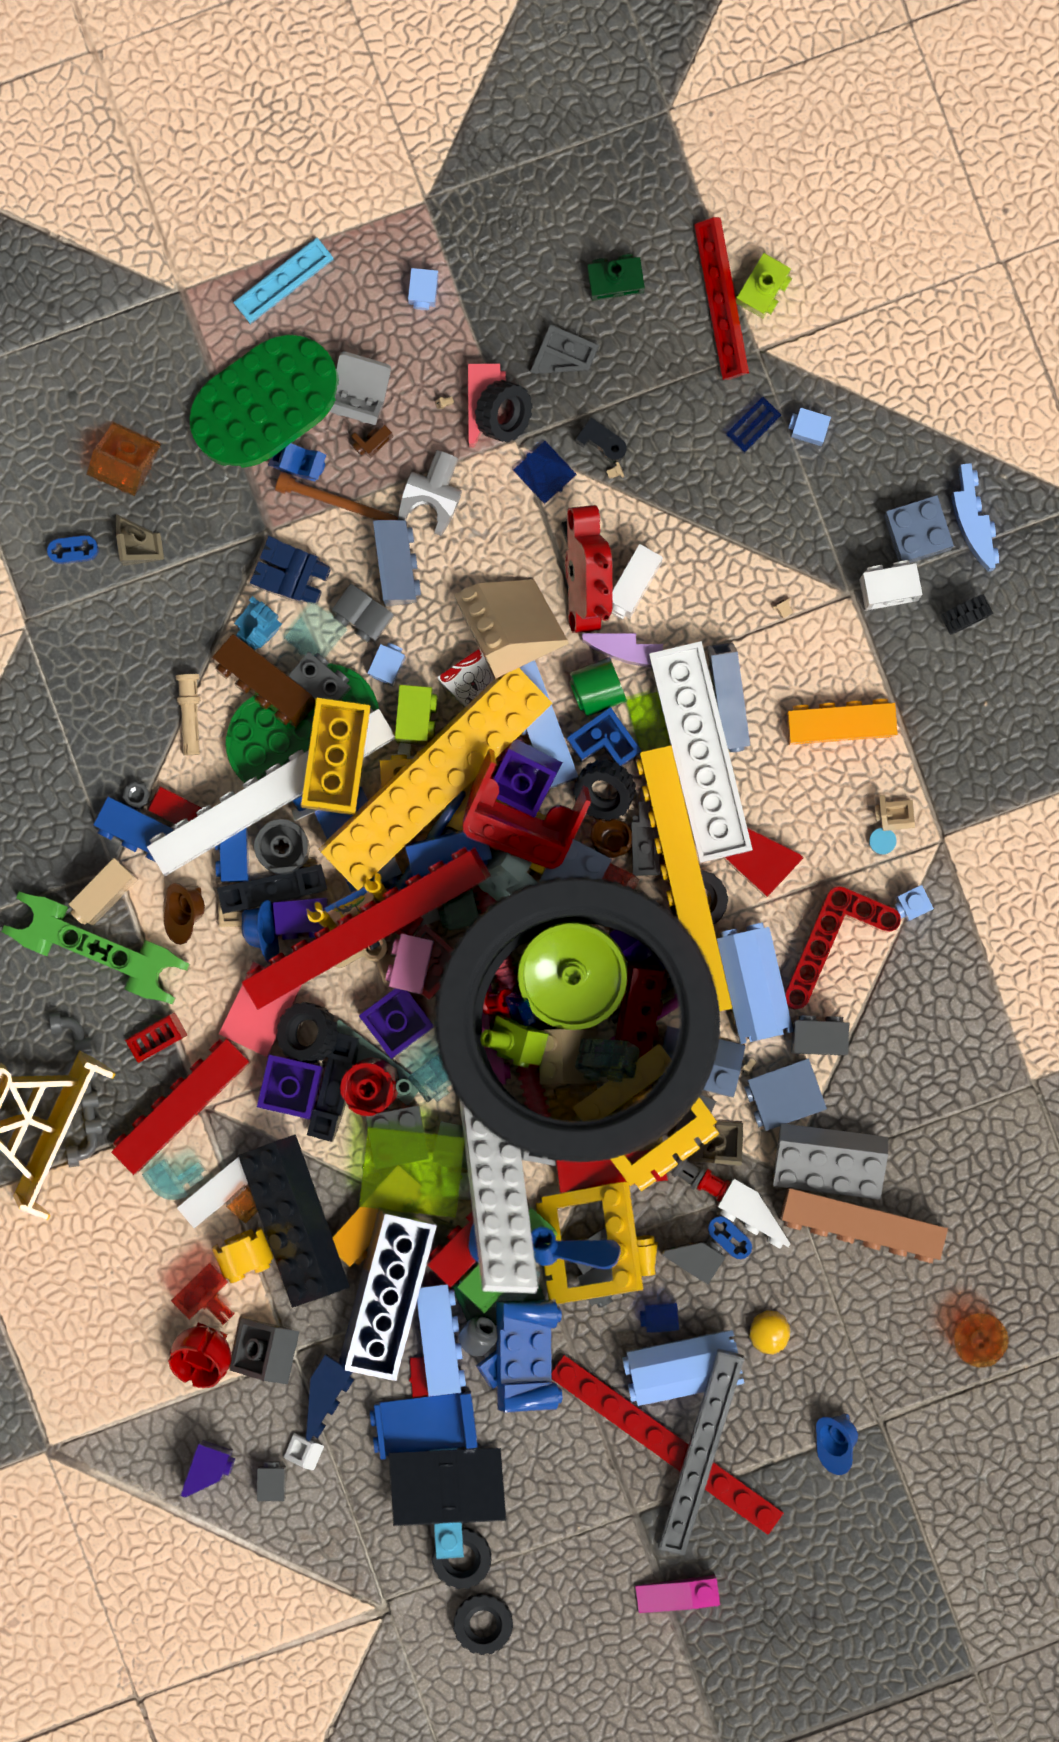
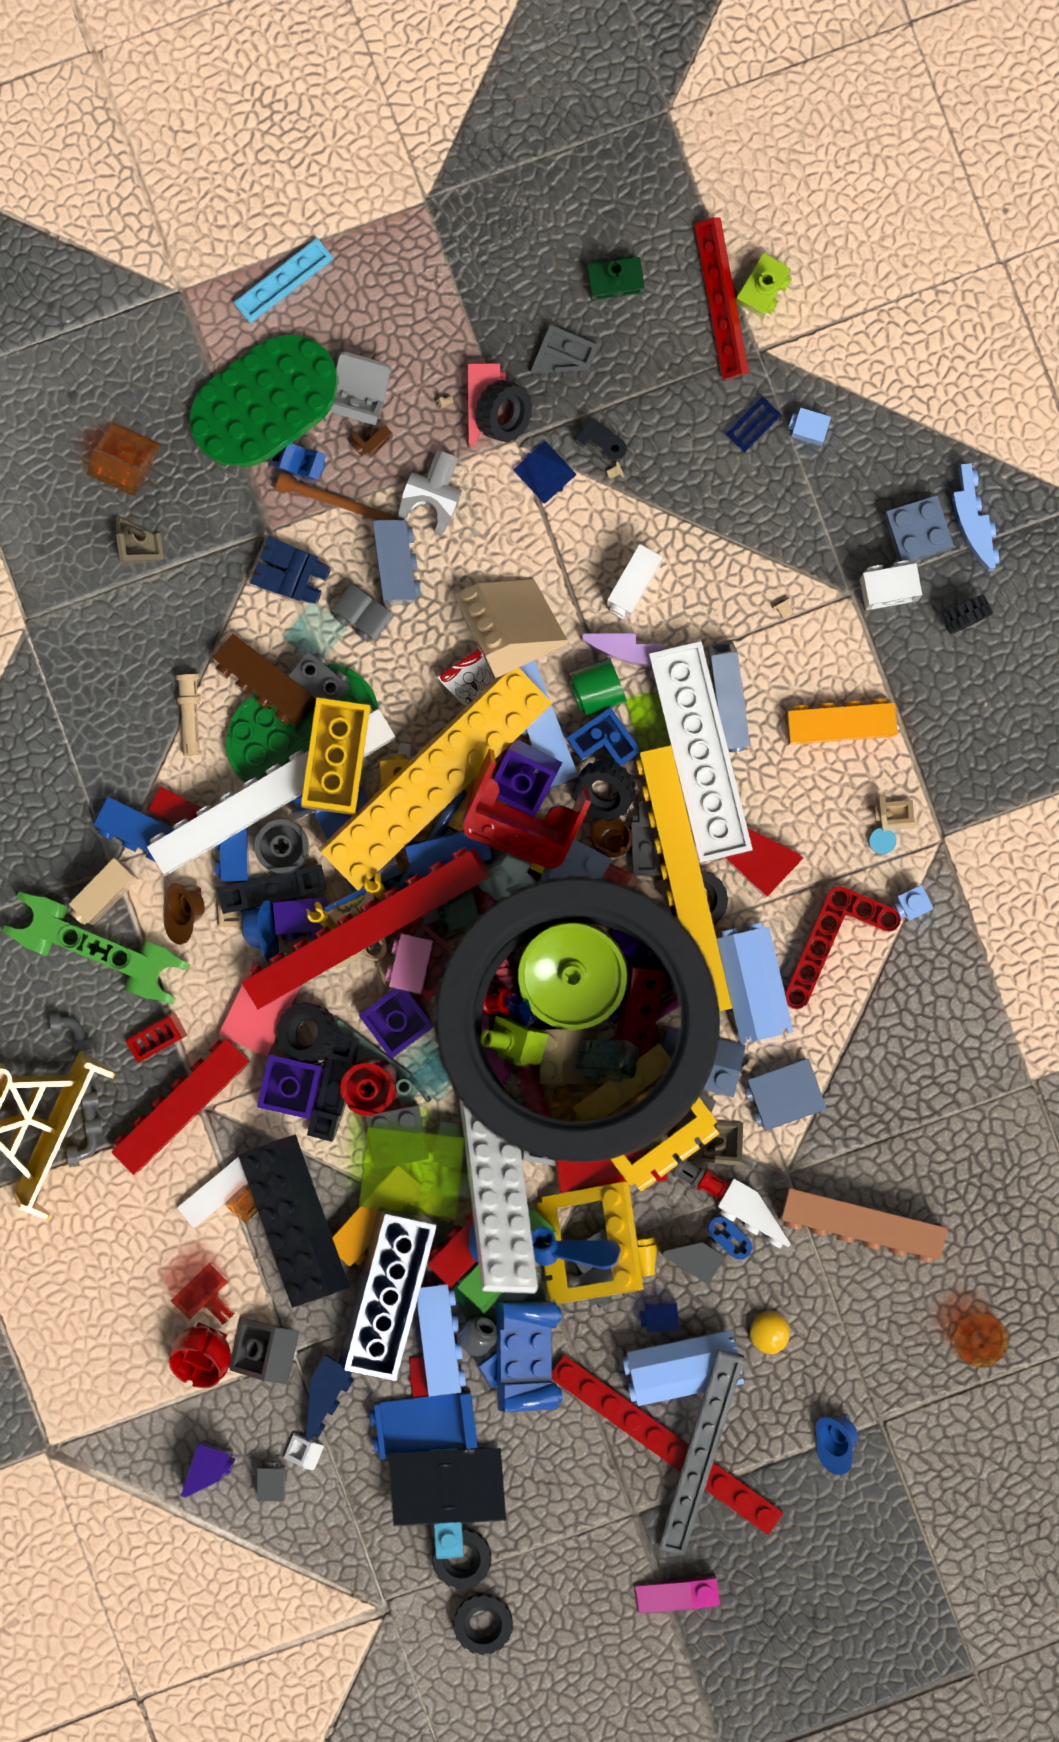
(72, 543): blue beam -> none
(136, 795): dark grey tile -> none
(168, 1184): clear light blue brick -> none
(243, 1254): yellow brick -> none
(257, 624): dark azure hair -> none
(387, 664): light blue brick -> none
(414, 715): lime brick -> none
(423, 288): light blue brick -> none
(587, 569): red piece -> none
(820, 1037): dark grey brick -> none
(830, 1161): light grey brick -> none

